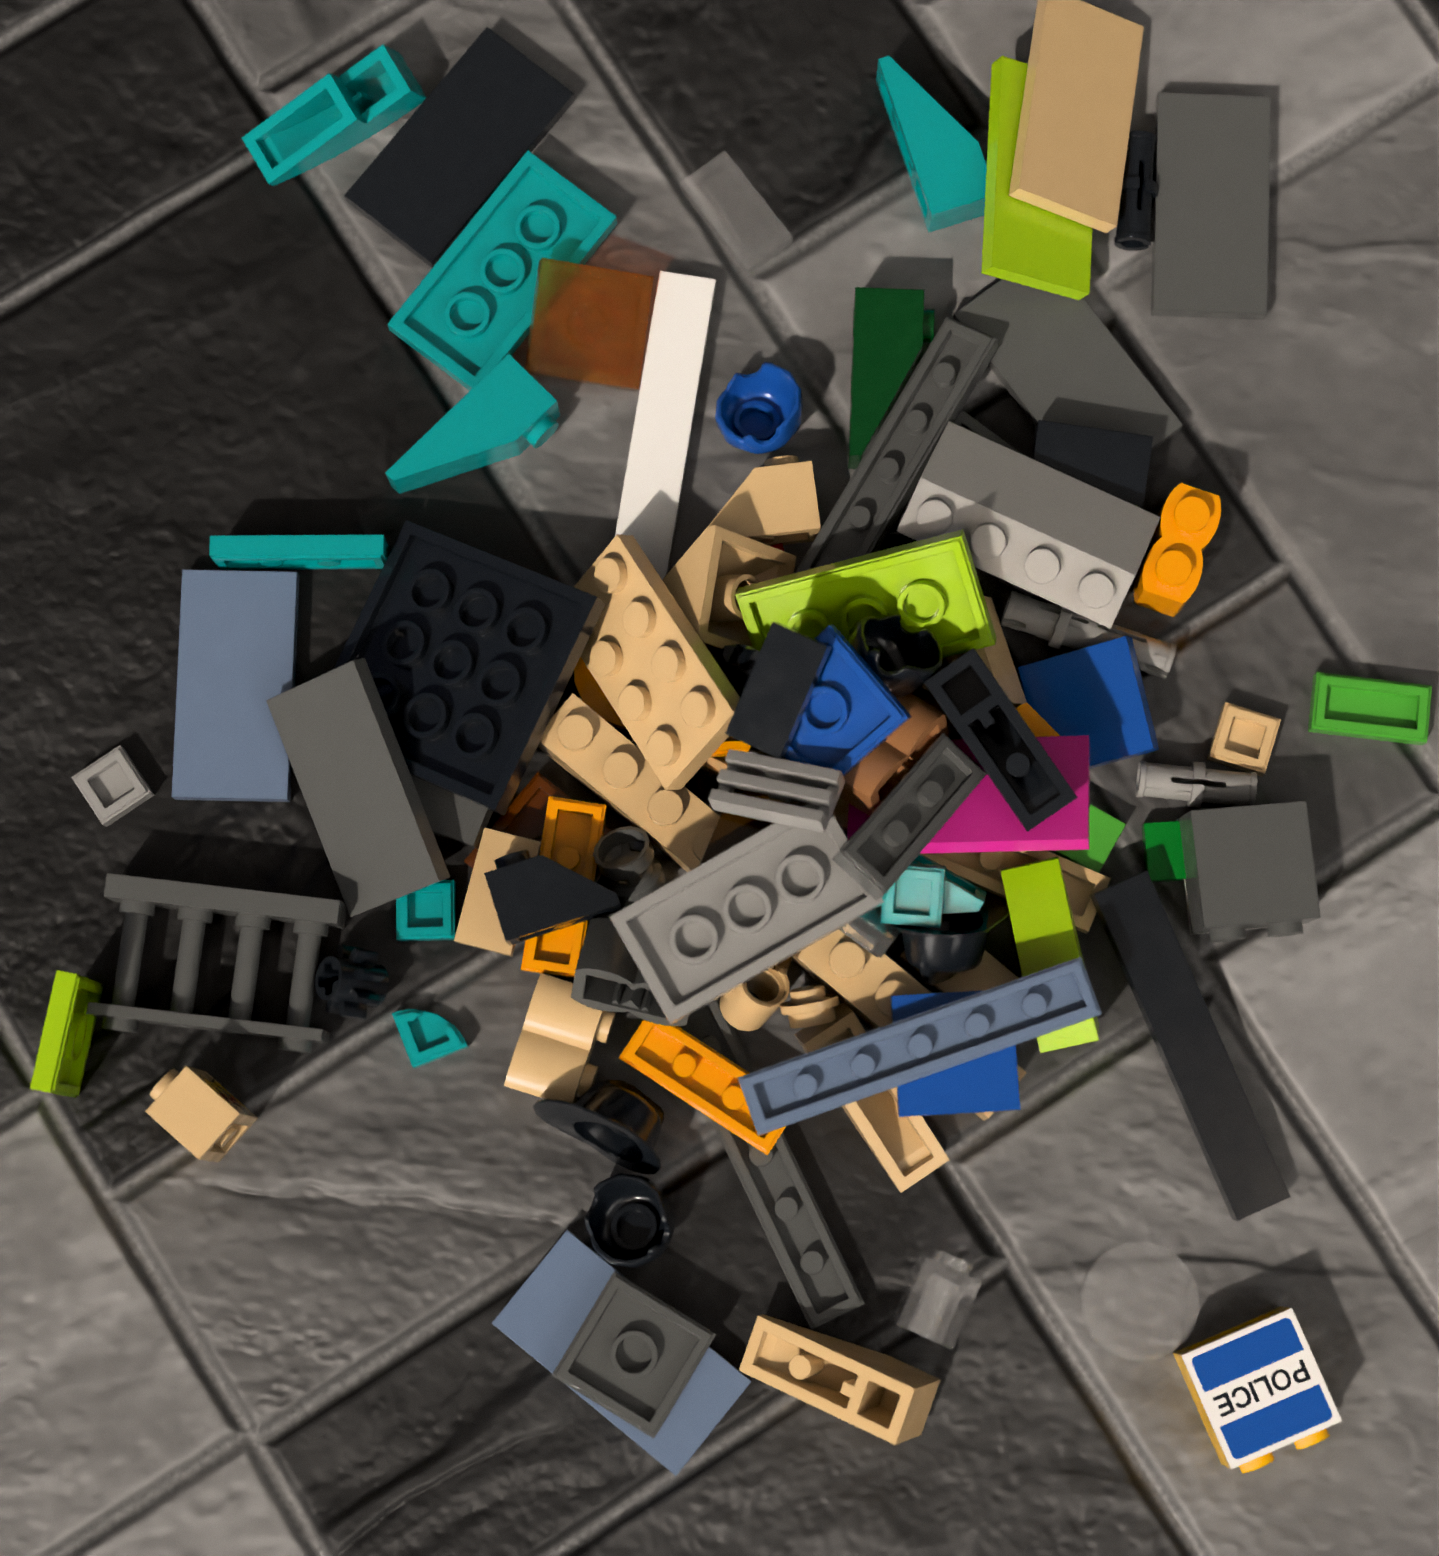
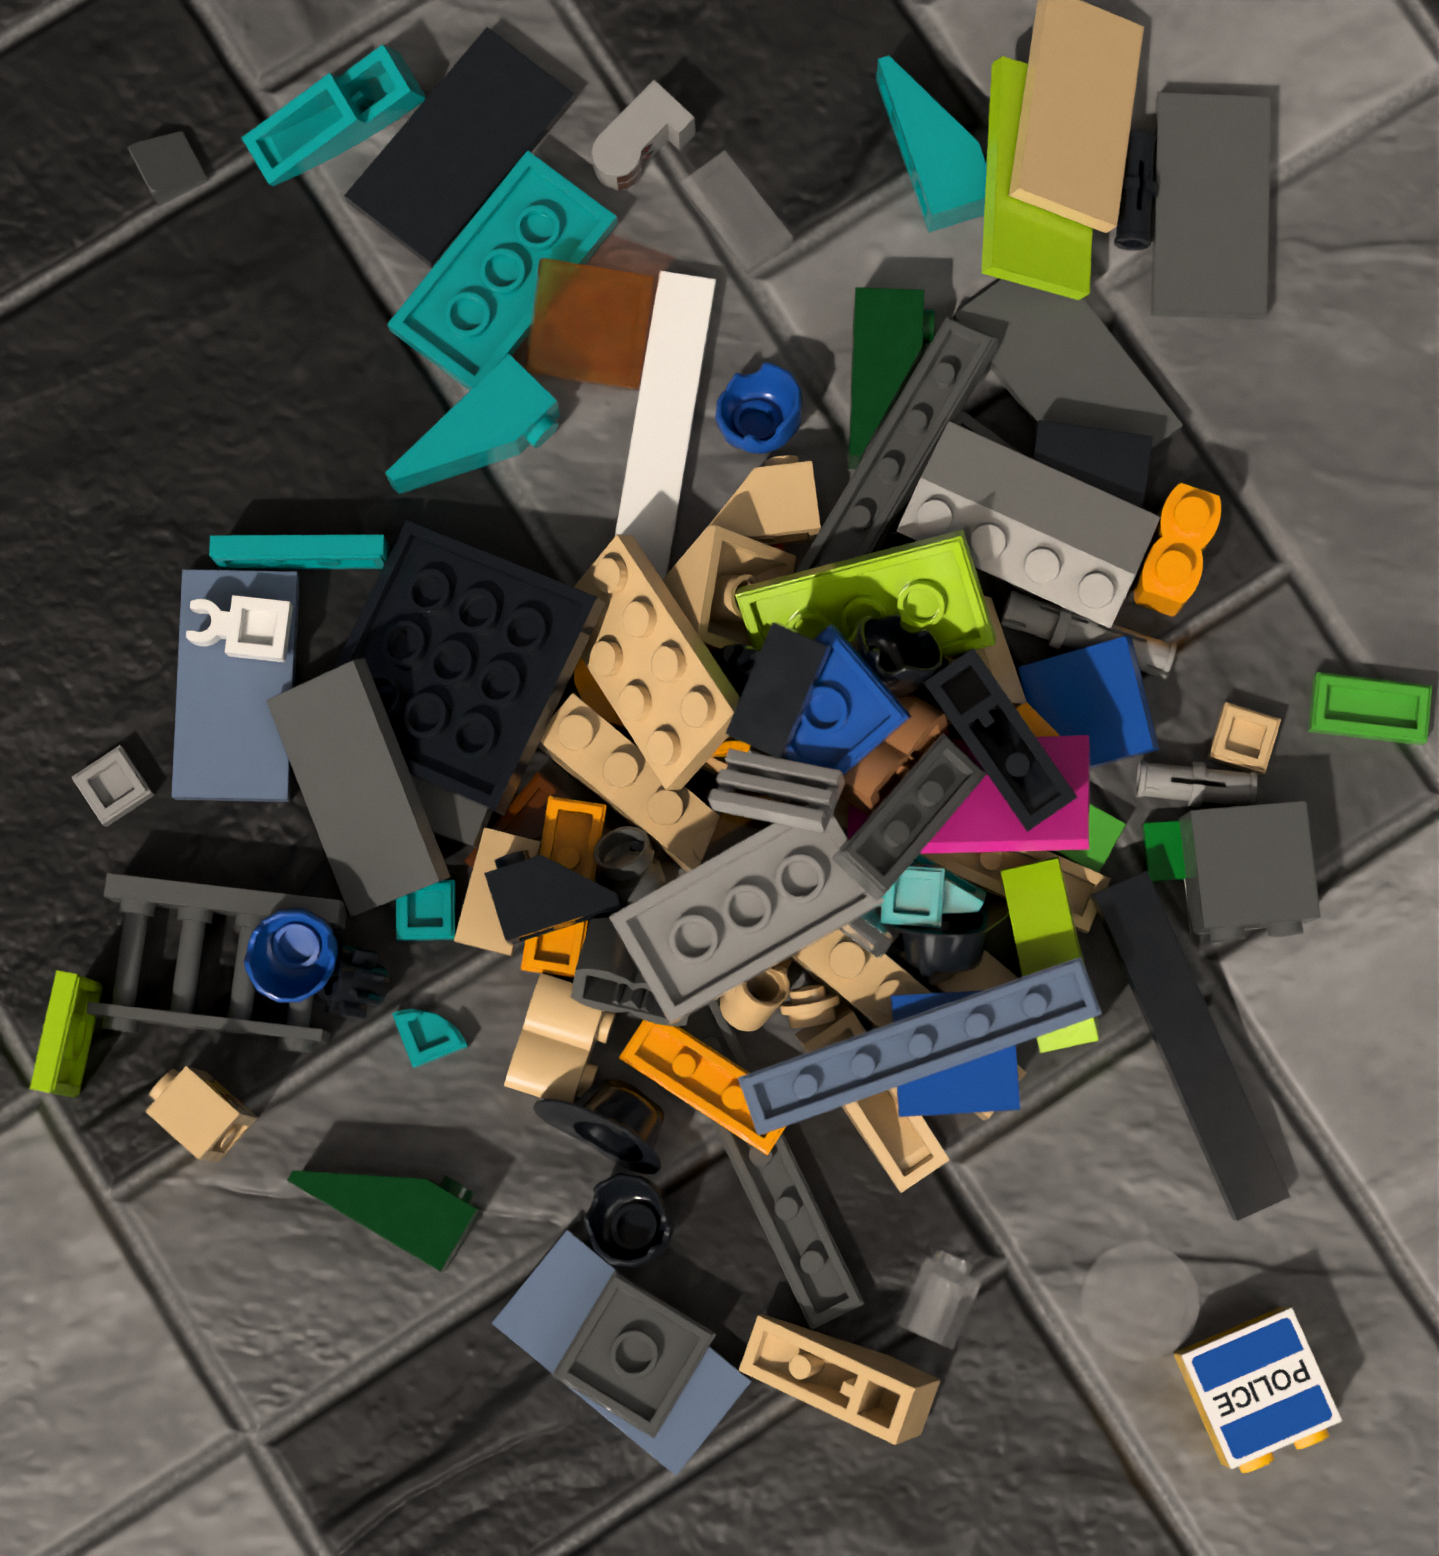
(167, 166): none -> dark grey slope
(251, 629): none -> white plate
(291, 955): none -> blue hair
(408, 1212): none -> dark green slope
(638, 135): none -> light grey leg

